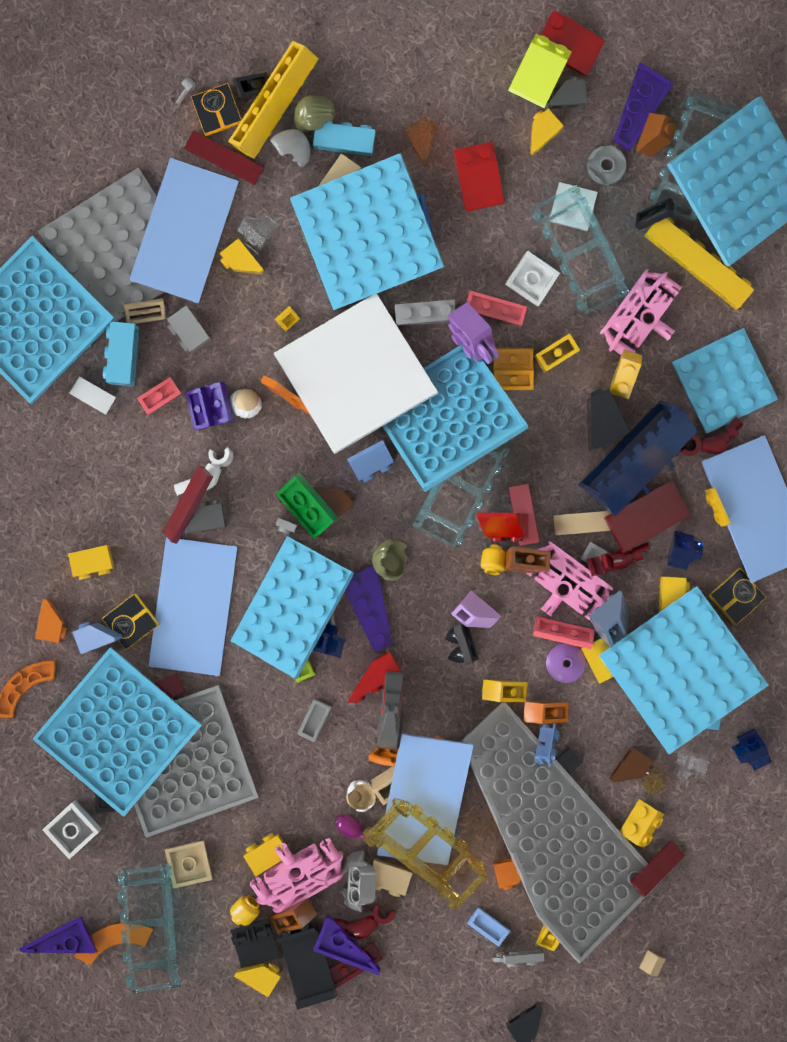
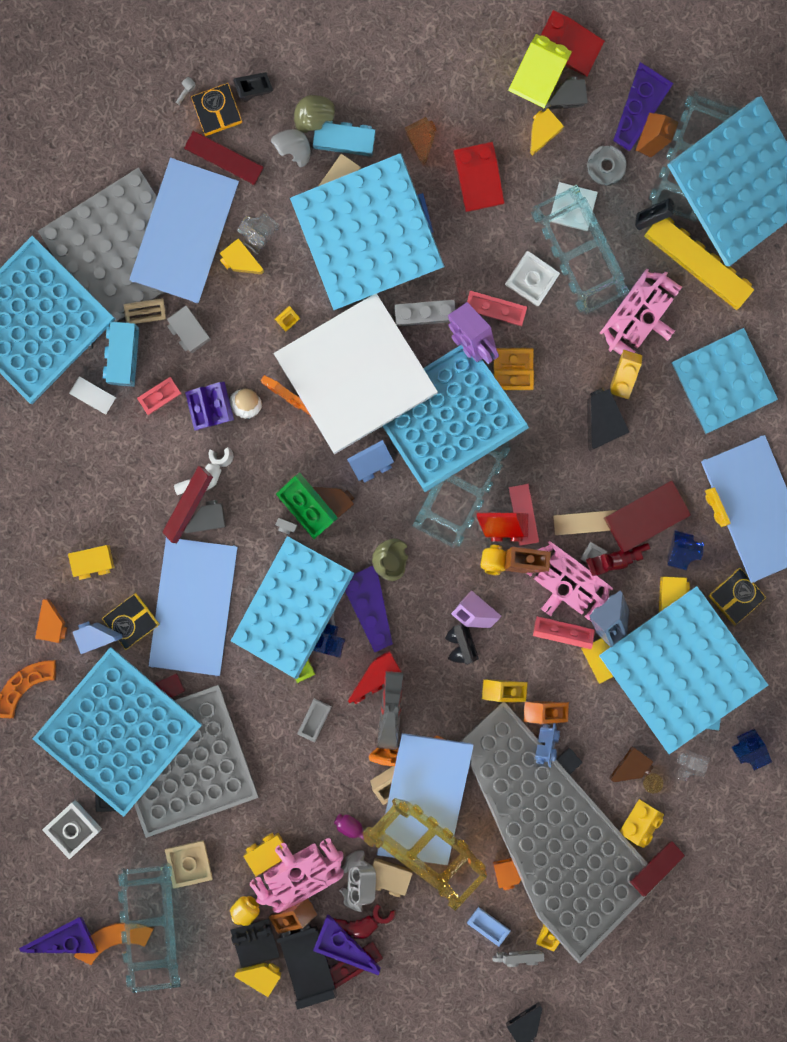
(273, 99): yellow brick -> none
(360, 795): tan hair -> none
(555, 663): medium lavender dish -> none
(557, 353): yellow brick -> none
(639, 457): dark blue piece -> none
(652, 963): tan slope -> none
(716, 443): dark red piece -> none

